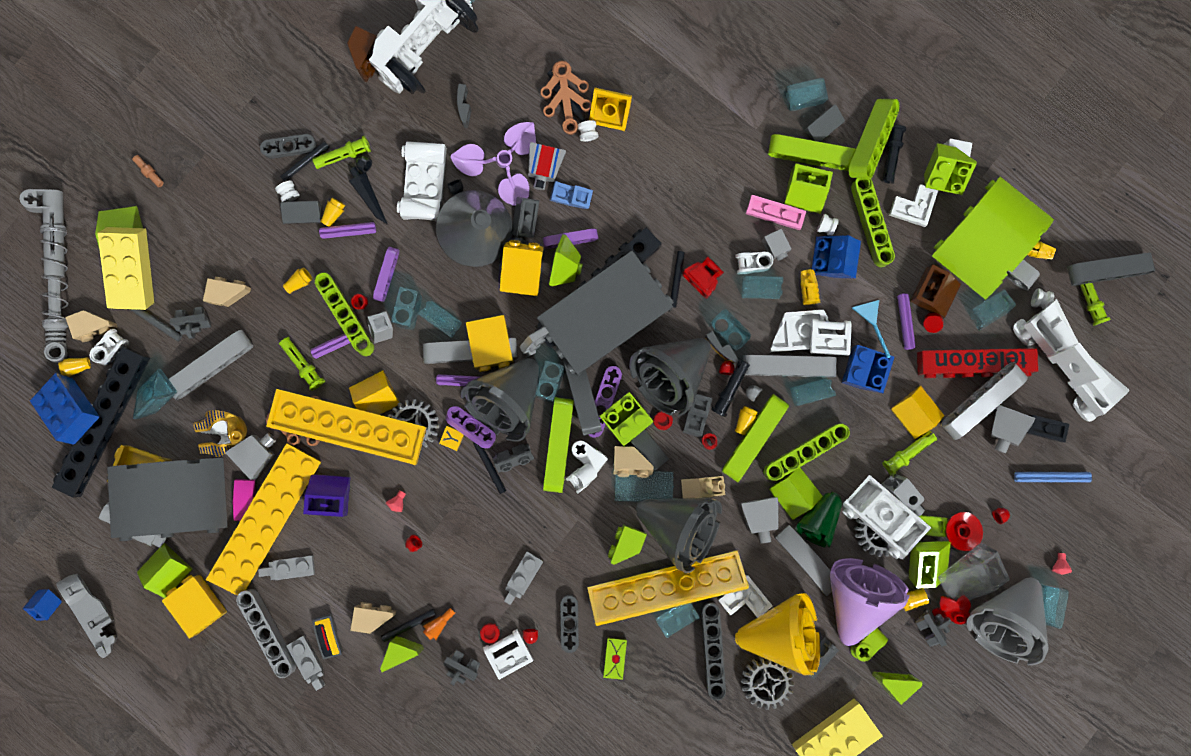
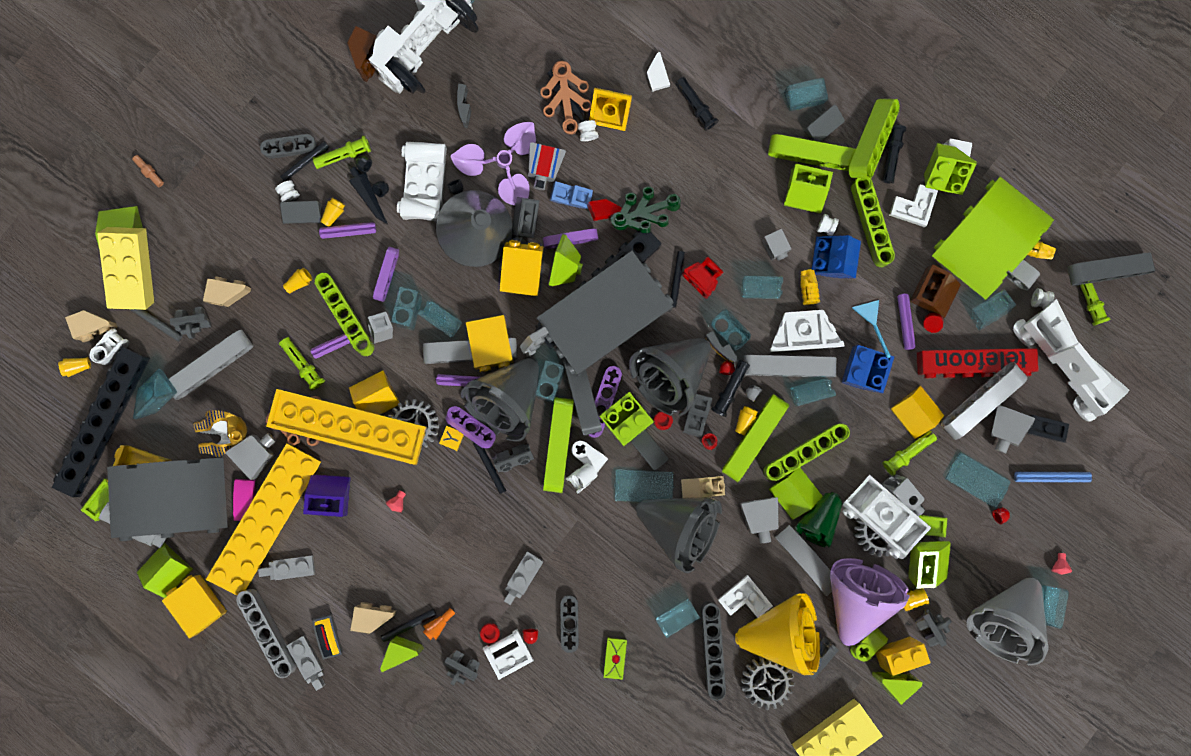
(42, 604): blue panel -> none
(53, 264): light grey piece -> none
(64, 409): blue brick -> none
(89, 612): light grey piece -> none
(97, 501): none -> lime tile
(356, 302): red hinge -> none
(380, 188): none -> black hinge
(416, 540): red hinge -> none
(602, 209): none -> red tile
(628, 544): lime slope -> none
(631, 462): tan slope -> none
(642, 212): none -> dark green plant
(657, 74): none -> white tile
(667, 588): yellow plate -> none
(701, 109): none -> black pin
(752, 262): white piece -> none
(775, 212): bright pink plate -> none
(830, 343): white plate -> none
(902, 656): none -> yellow brick
(954, 609): red plate -> none
(971, 529): red dish -> none
(975, 574): clear slope -> none
(978, 480): none -> clear light blue piece

